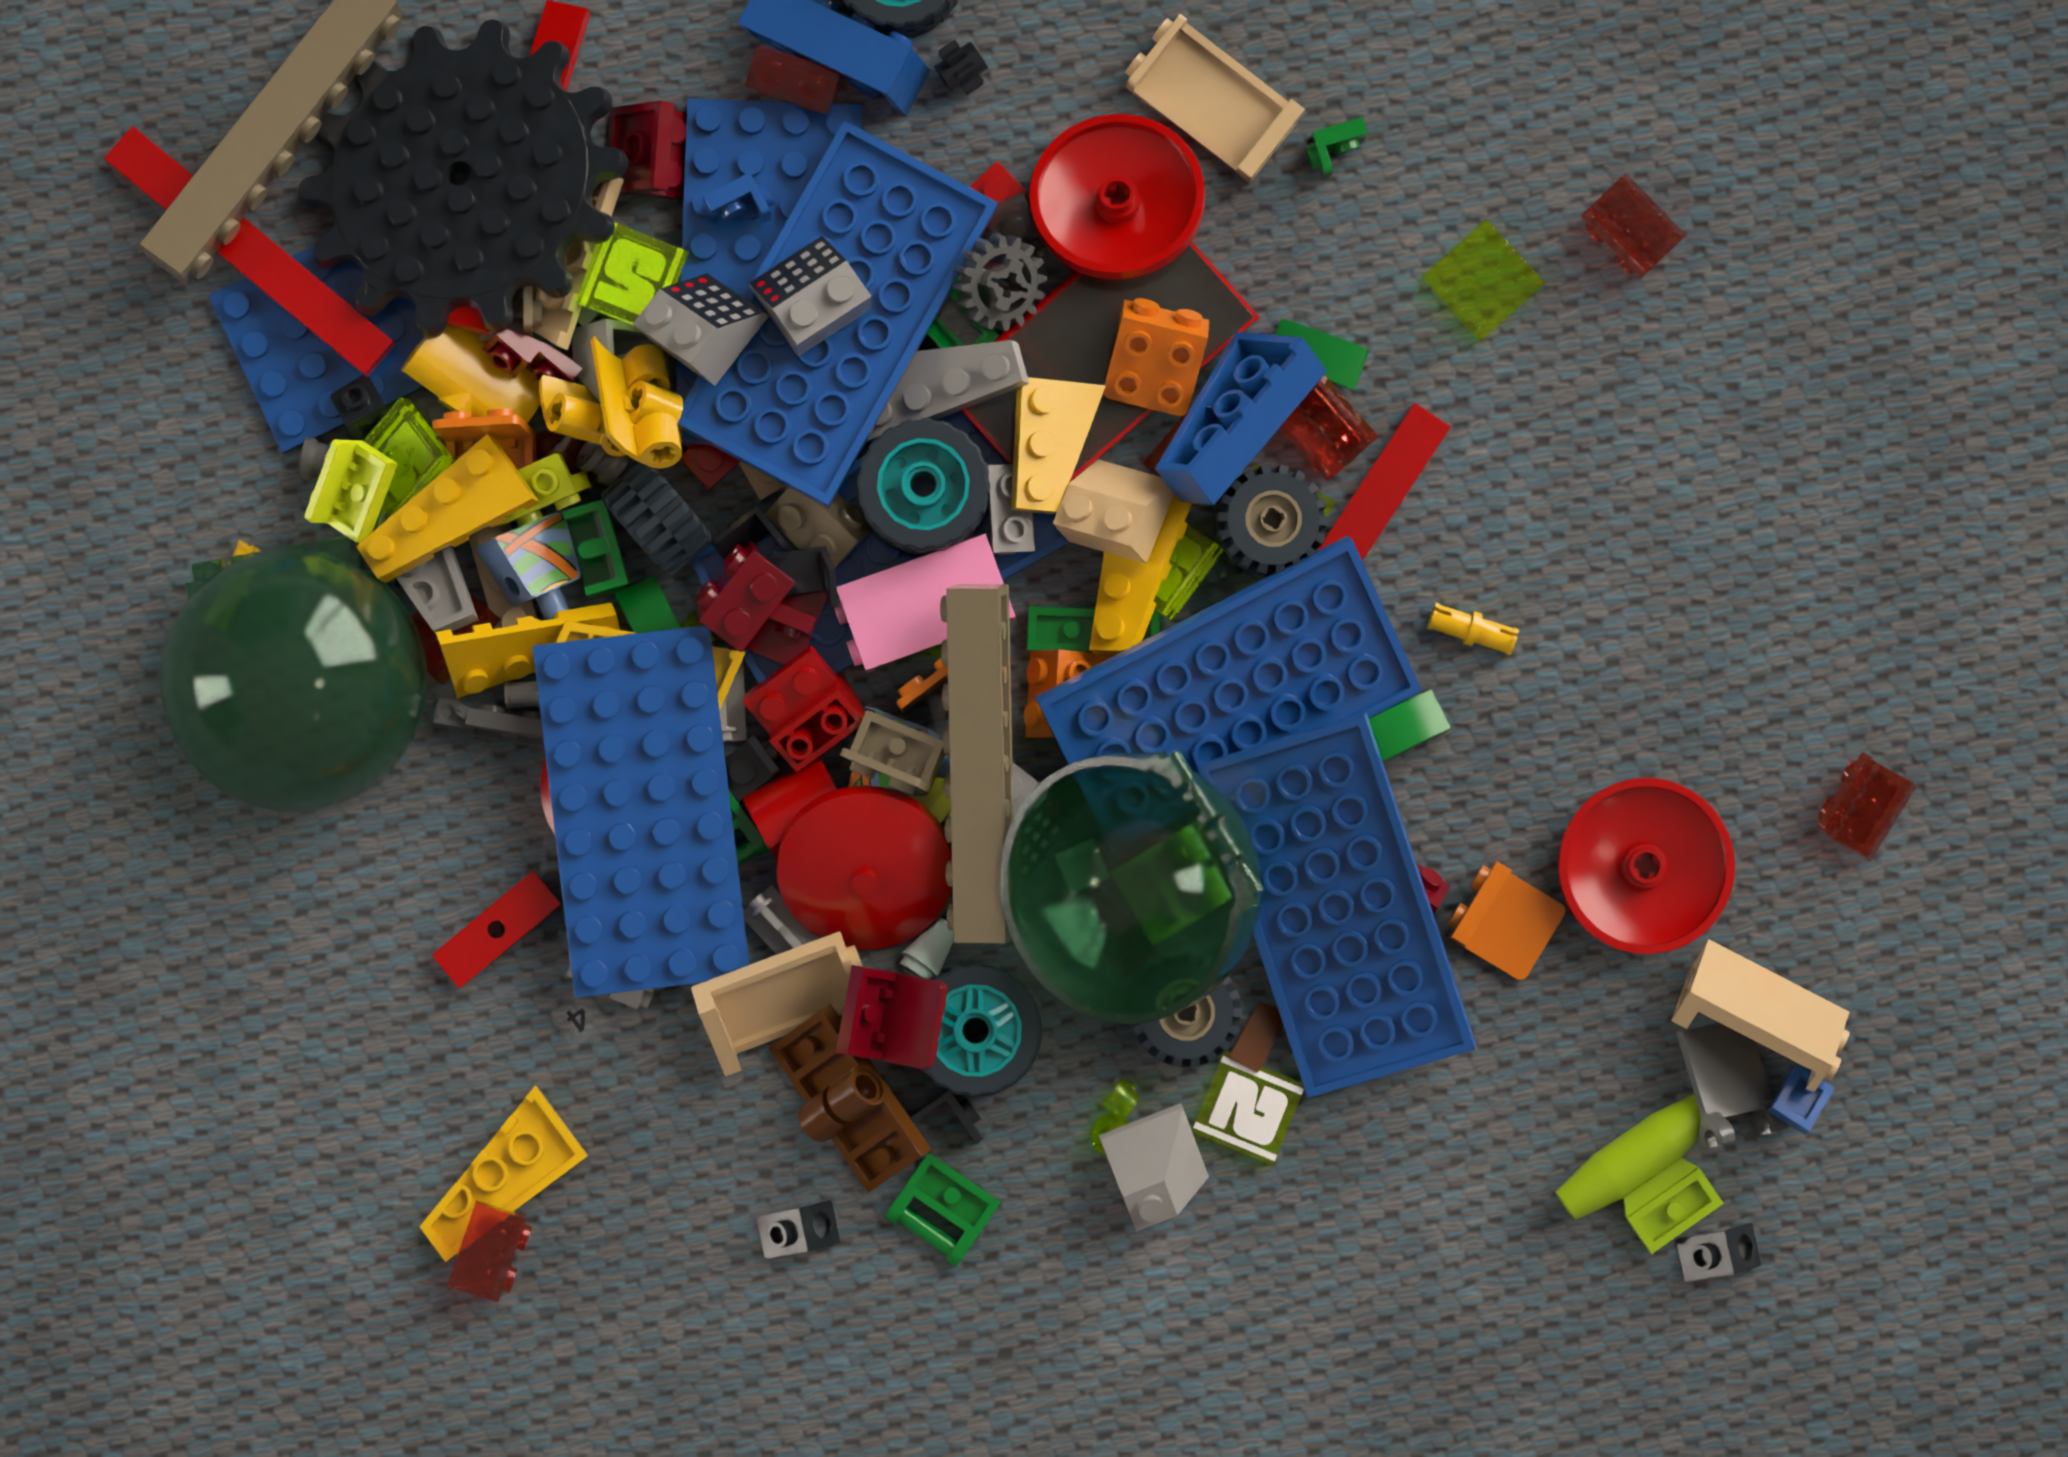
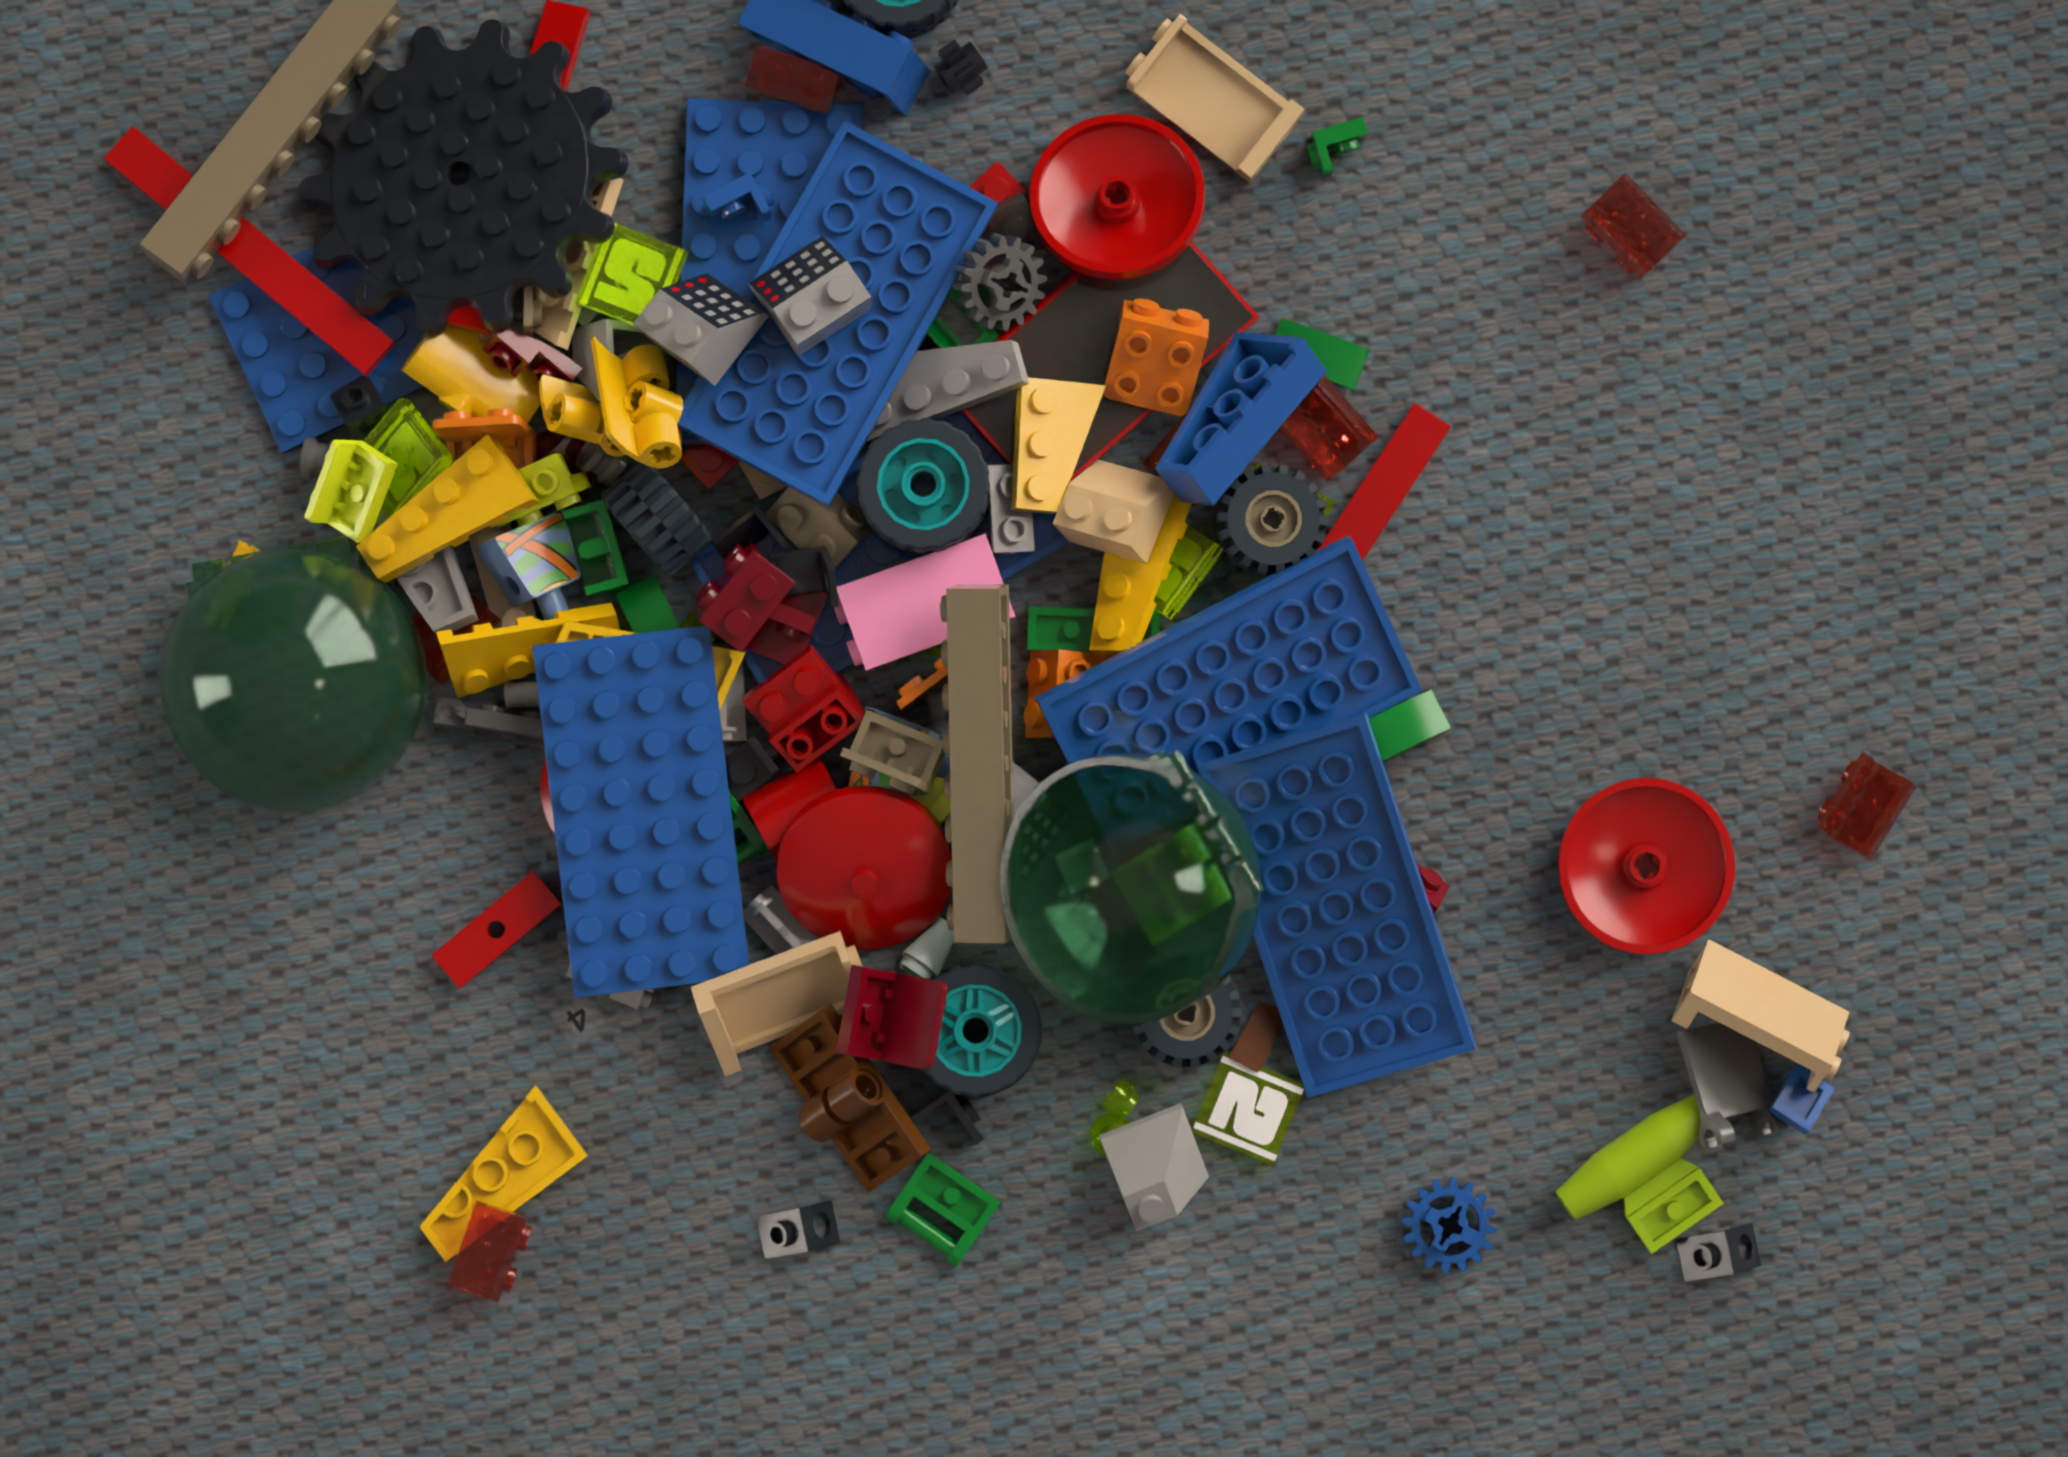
(655, 147): dark red bracket -> none
(1472, 628): yellow pin -> none
(1474, 1238): none -> blue gear
(1483, 280): clear neon green tile -> none
(1505, 921): orange bracket -> none

